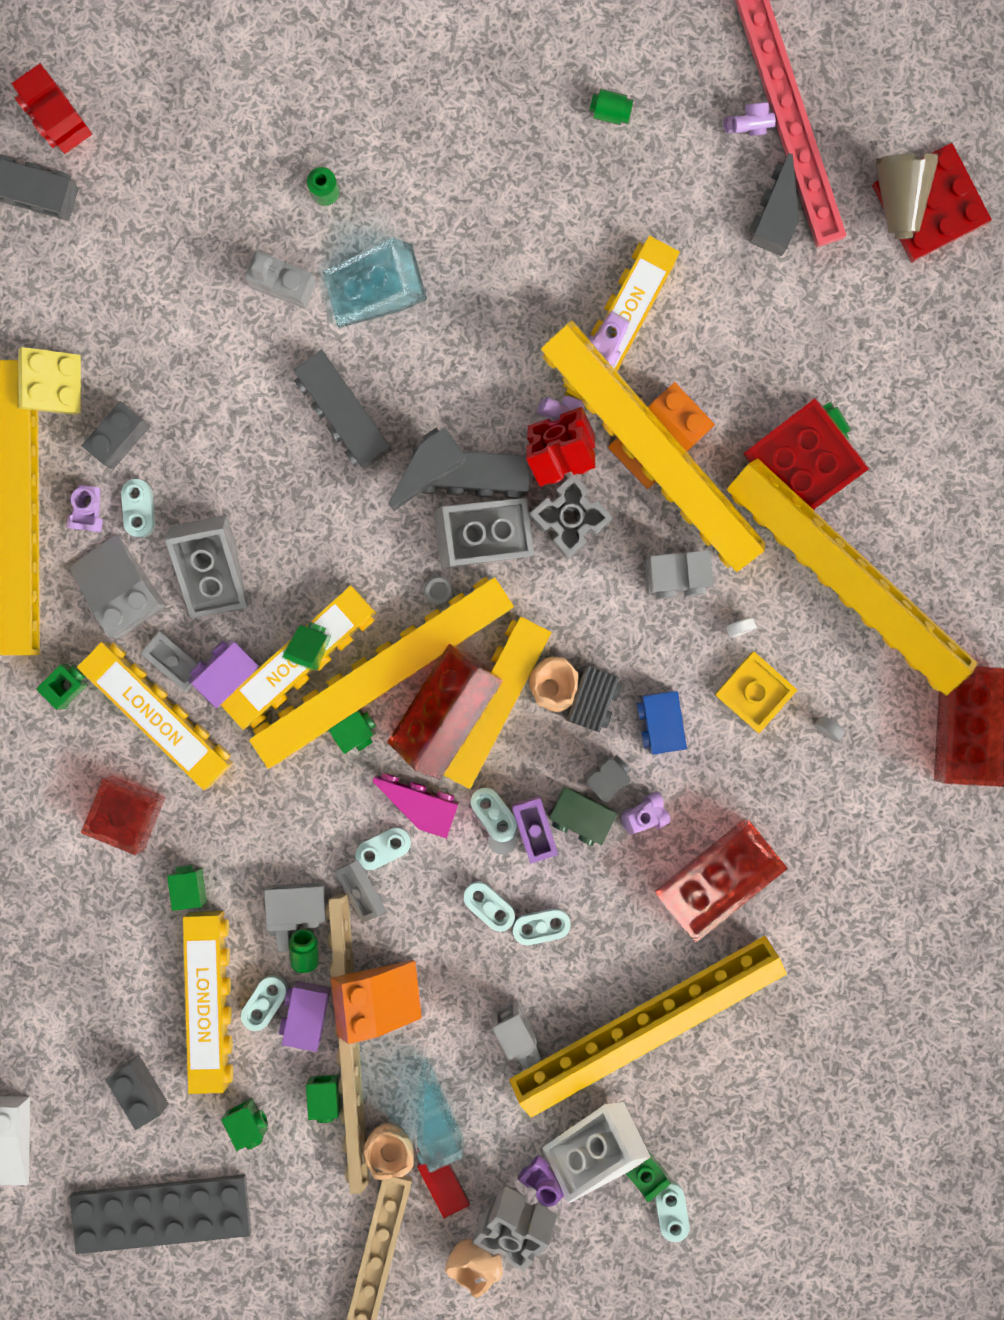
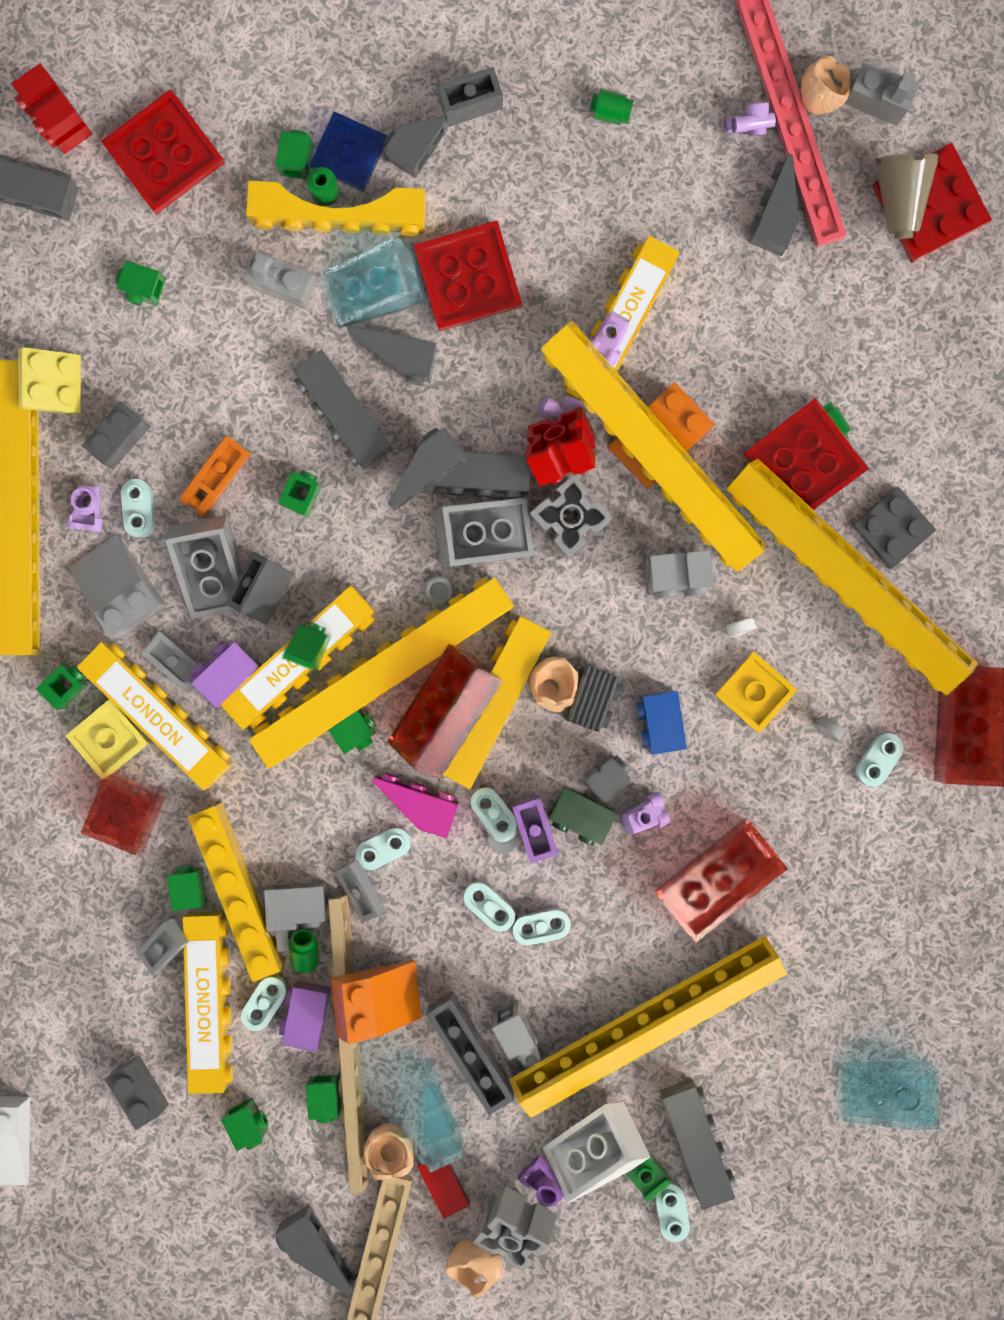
(107, 739): none -> light yellow plate
(140, 284): none -> green brick
(160, 1214): dark grey plate -> none
(162, 946): none -> light grey plate
(163, 151): none -> red plate
(215, 476): none -> orange plate
(236, 891): none -> yellow brick
(259, 588): none -> dark grey brick
(289, 497): none -> green brick
(294, 154): none -> green brick
(312, 1248): none -> dark grey slope
(349, 151): none -> clear blue plate
(397, 211): none -> yellow arch
(404, 355): none -> dark grey slope
(415, 143): none -> dark grey slope
(468, 276): none -> red plate
(470, 96): none -> dark grey brick
(470, 1053): none -> dark grey brick
(697, 1144): none -> dark grey brick
(818, 88): none -> light nougat hair
(879, 758): none -> light aqua plate
(882, 93): none -> light grey hinge
(891, 1094): none -> clear light blue slope
(894, 527): none -> dark grey plate

